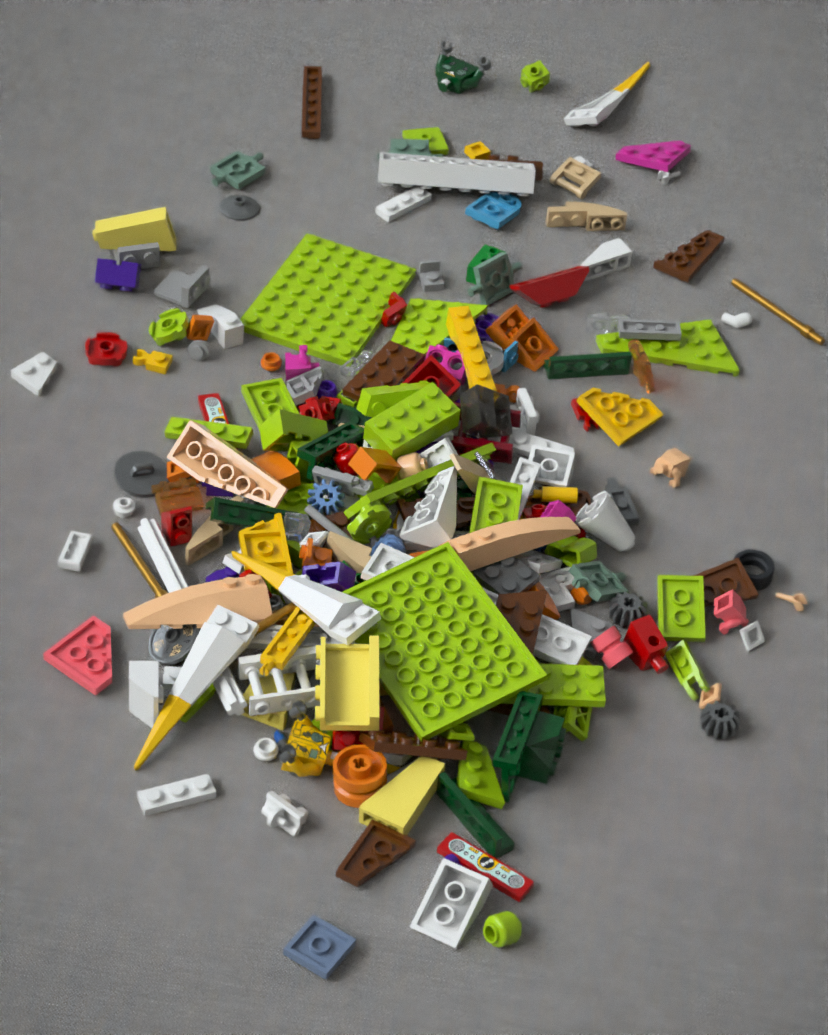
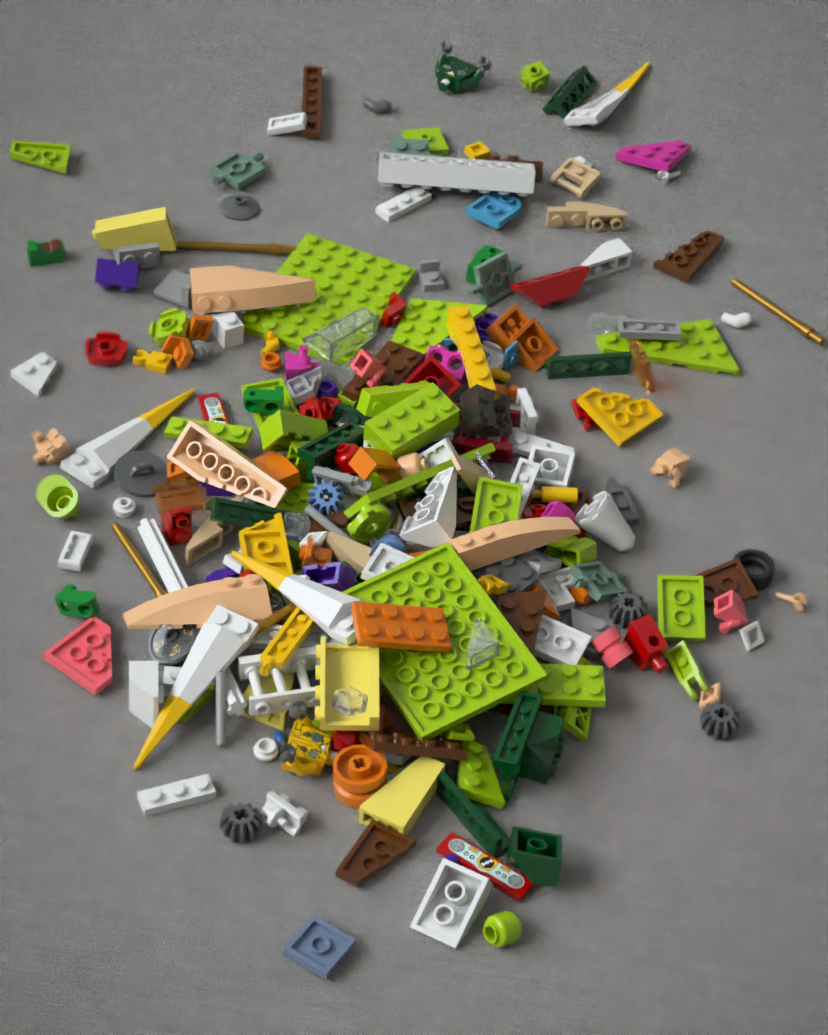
(44, 155): none -> lime wing
(45, 252): none -> green leg
(51, 447): none -> light nougat piece
(58, 497): none -> lime piece
(79, 603): none -> green leg
(96, 460): none -> white plate
(180, 349): none -> orange bracket
(220, 708): none -> light grey bar
(240, 821): none -> dark grey gear
(245, 289): none -> light nougat wedge
(263, 400): none -> green leg
(272, 343): none -> yellow arm
(273, 248): none -> pearl gold bar
(287, 123): none -> white plate
(343, 334): none -> clear slope
(349, 701): none -> clear slope
(367, 365): none -> coral piece
(377, 107): none -> dark grey arm
(400, 627): none -> orange plate
(482, 645): none -> clear slope
(493, 585): none -> yellow plate
(500, 375): none -> yellow arm
(536, 855): none -> dark green slope
(568, 88): none -> dark green fence

